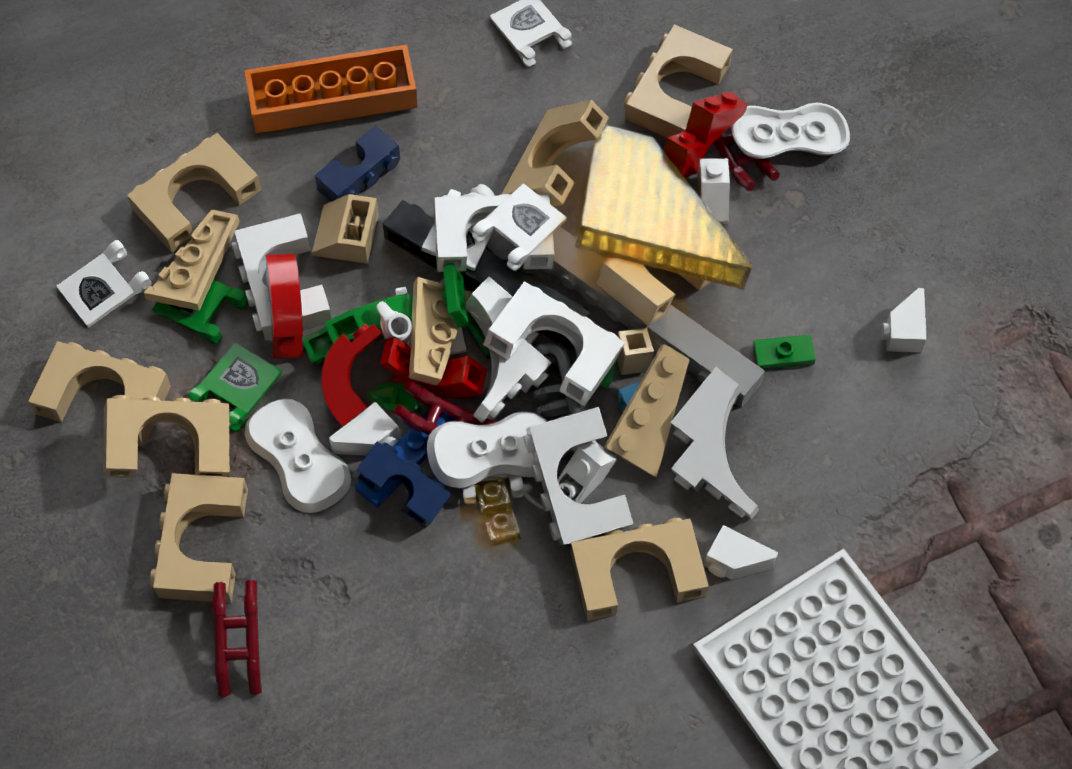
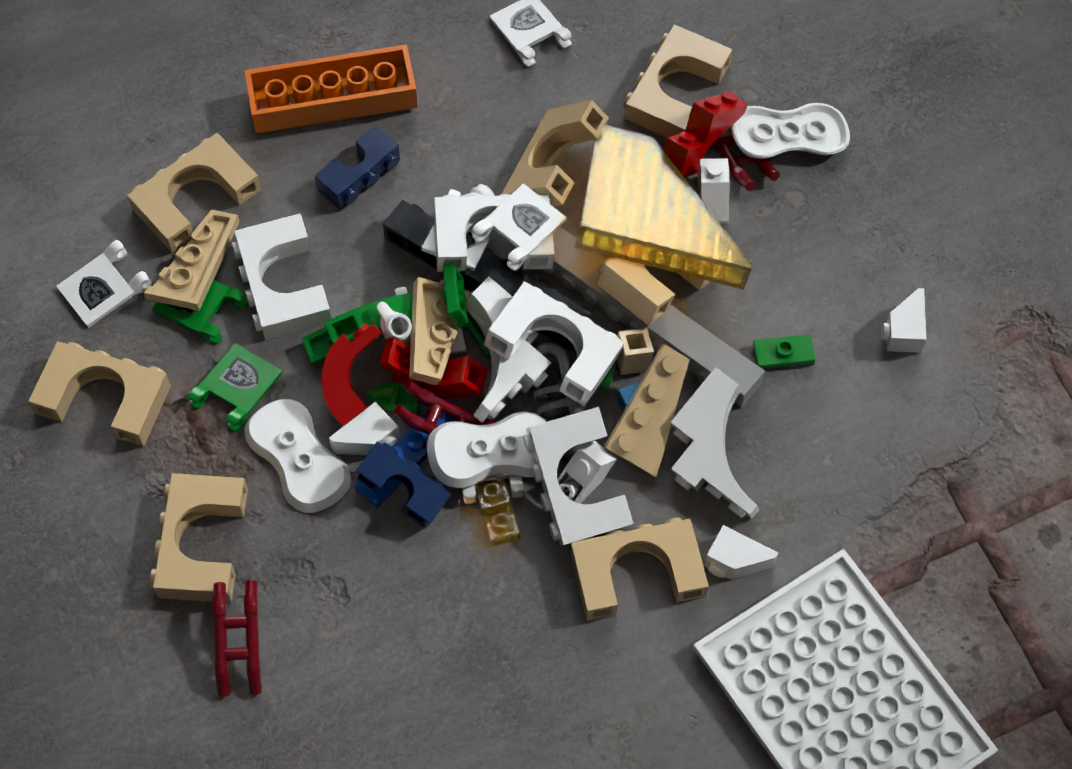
(204, 421): tan arch -> none
(285, 305): red arch -> none
(347, 229): tan slope -> none

